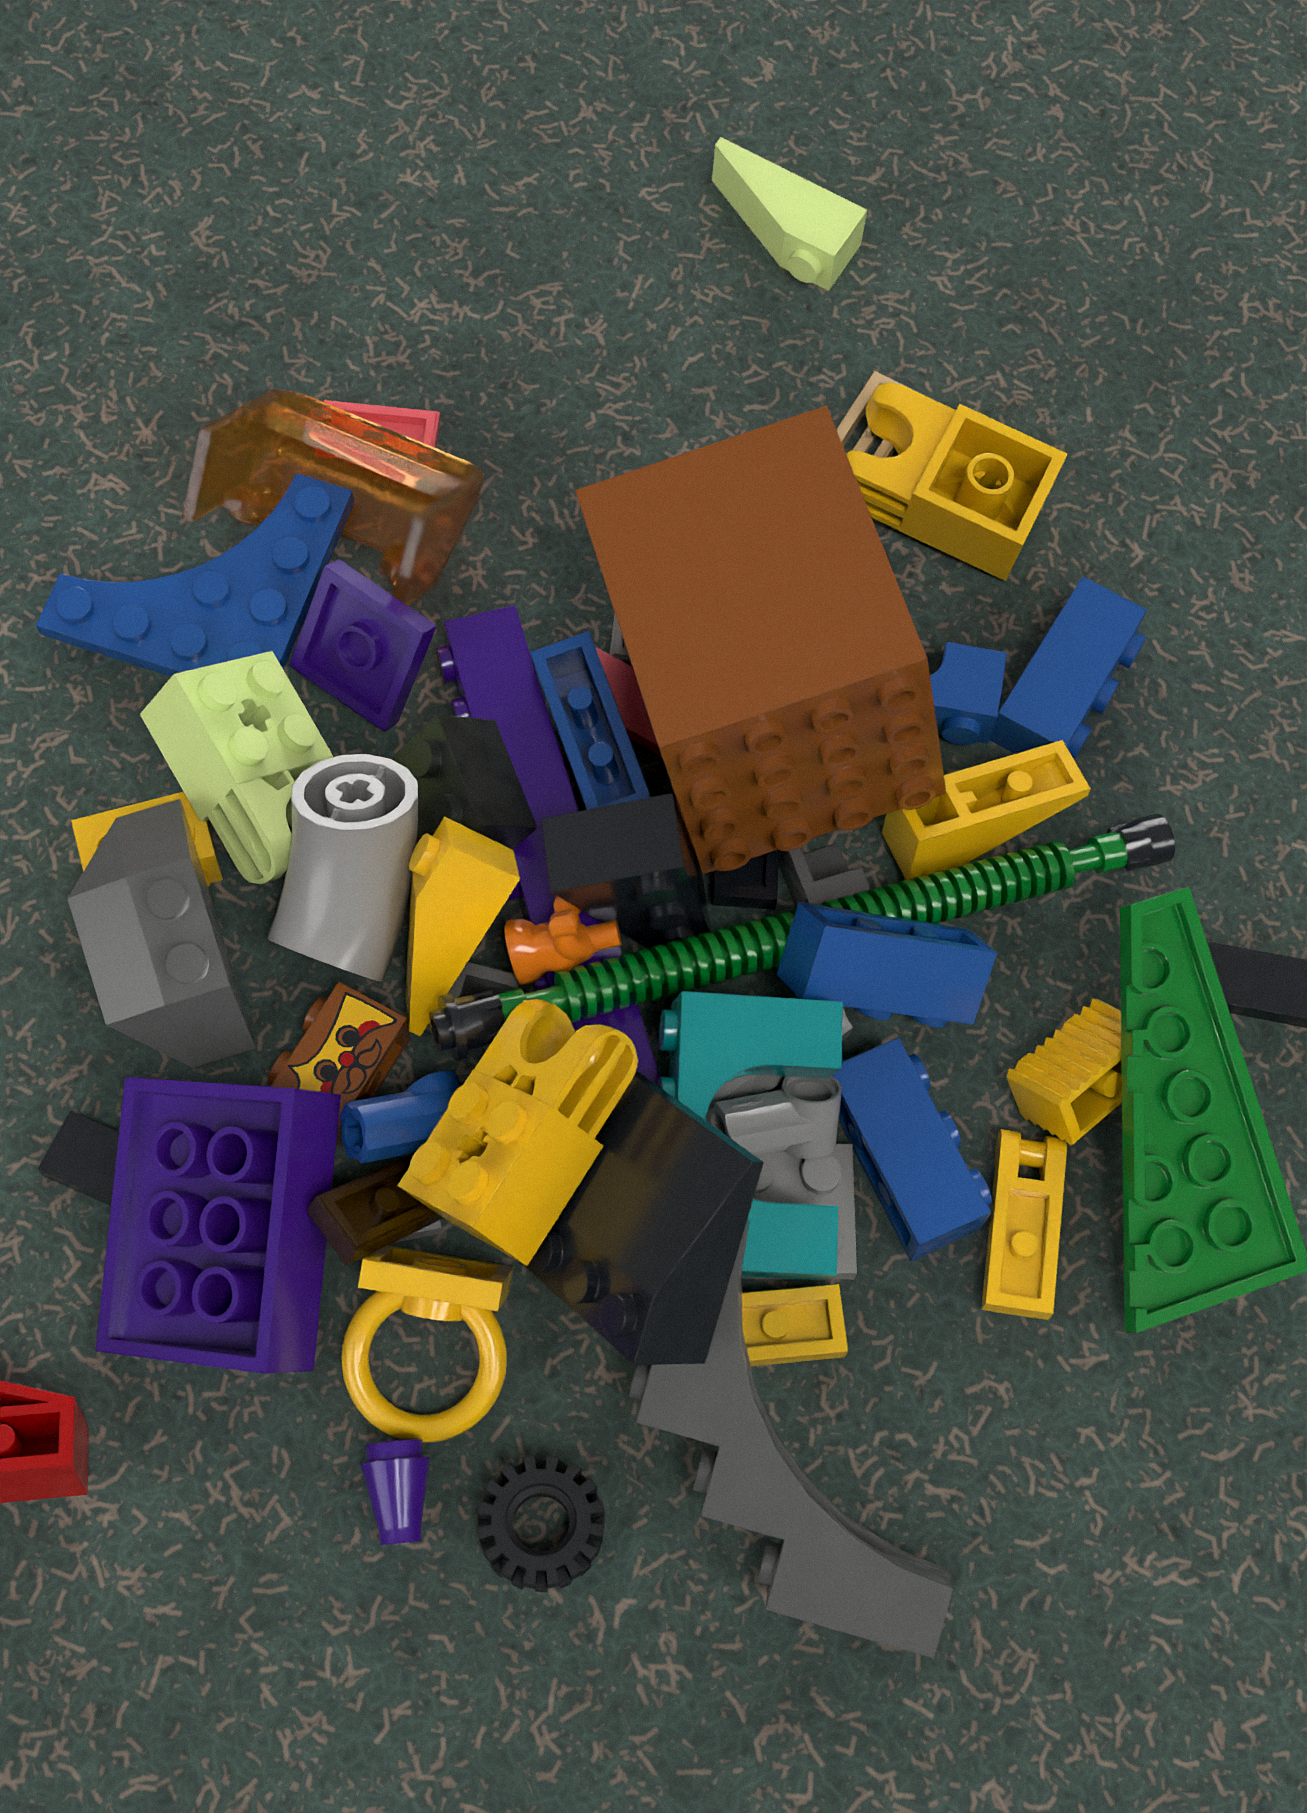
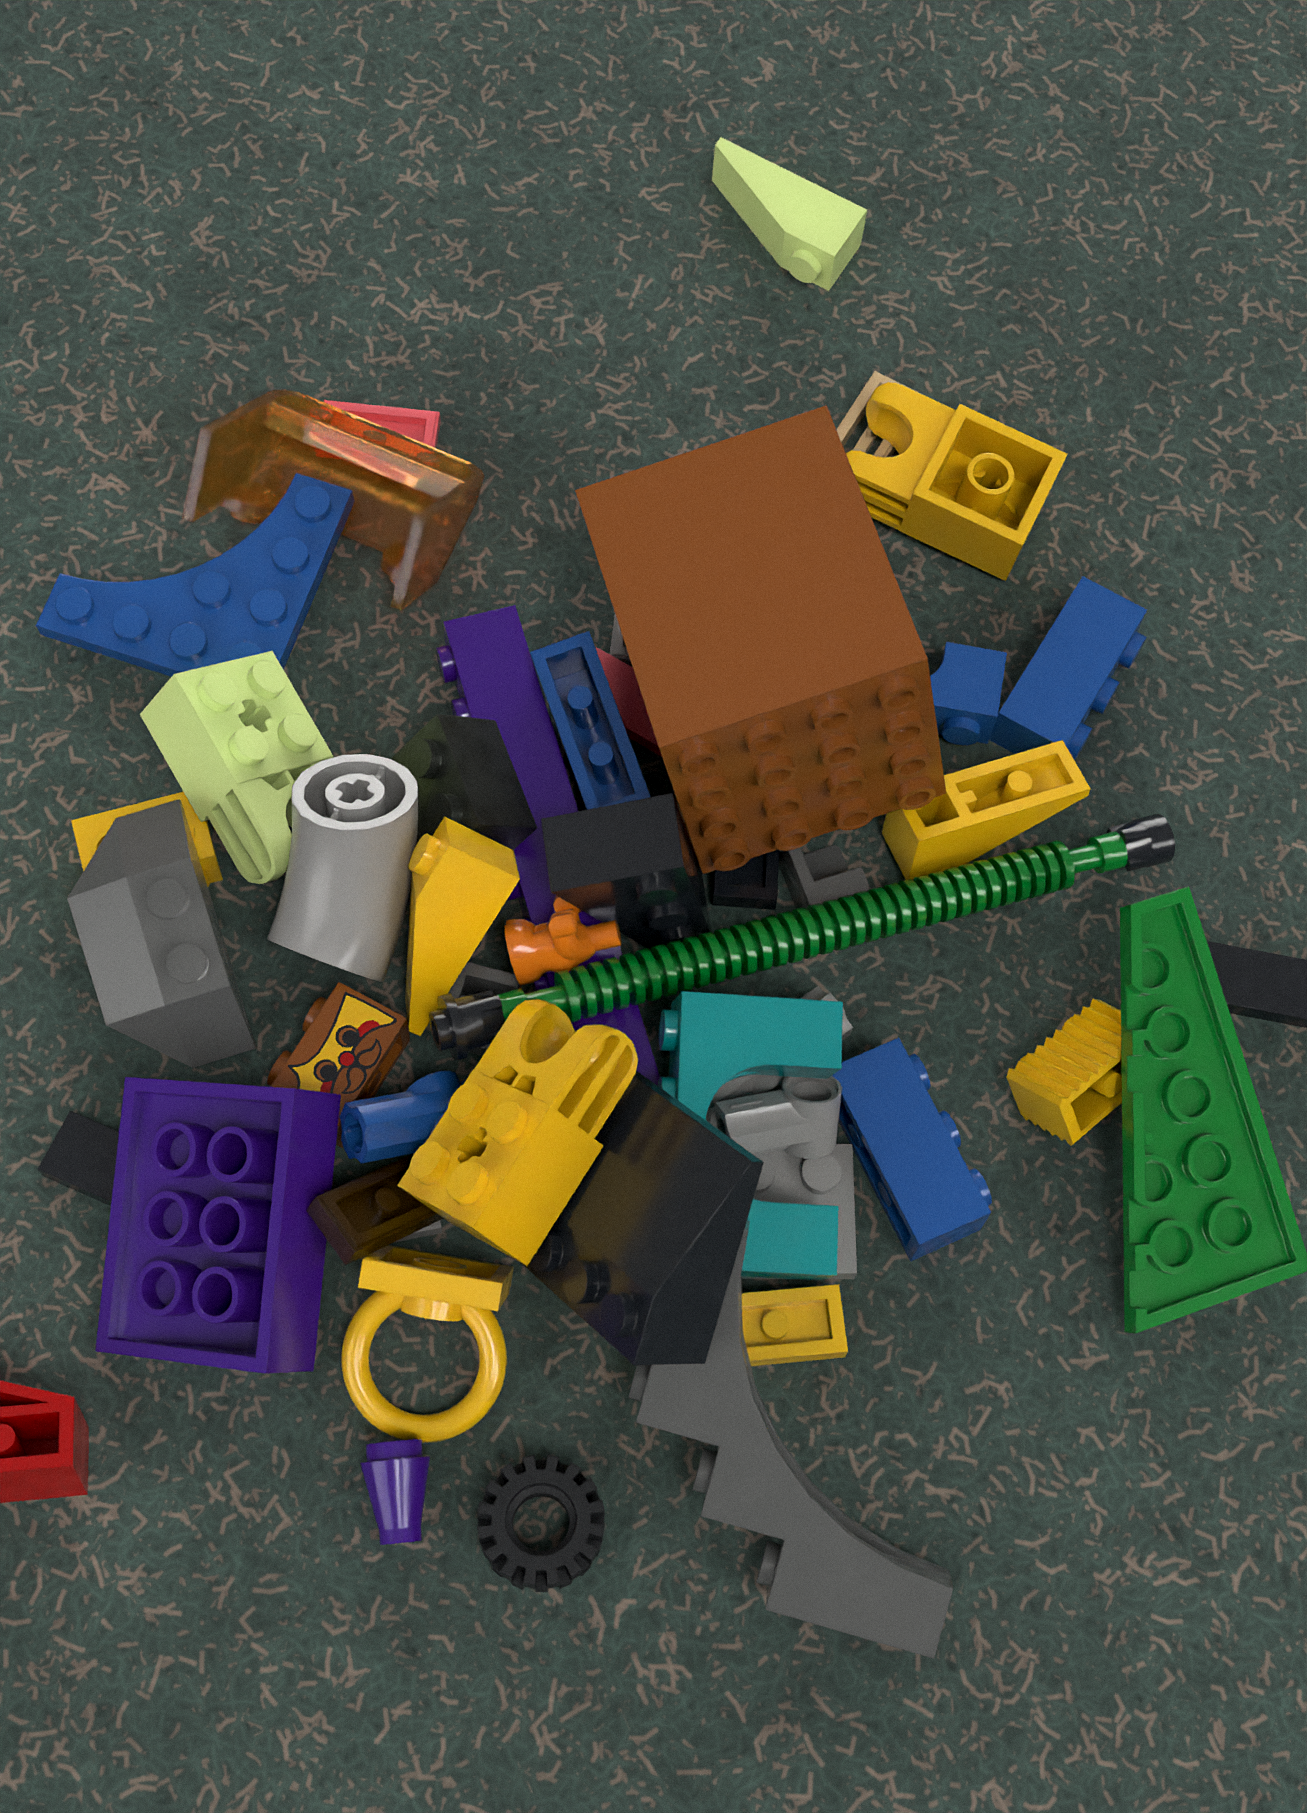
(362, 645): dark purple plate -> none
(886, 965): blue brick -> none
(1024, 1227): yellow plate -> none

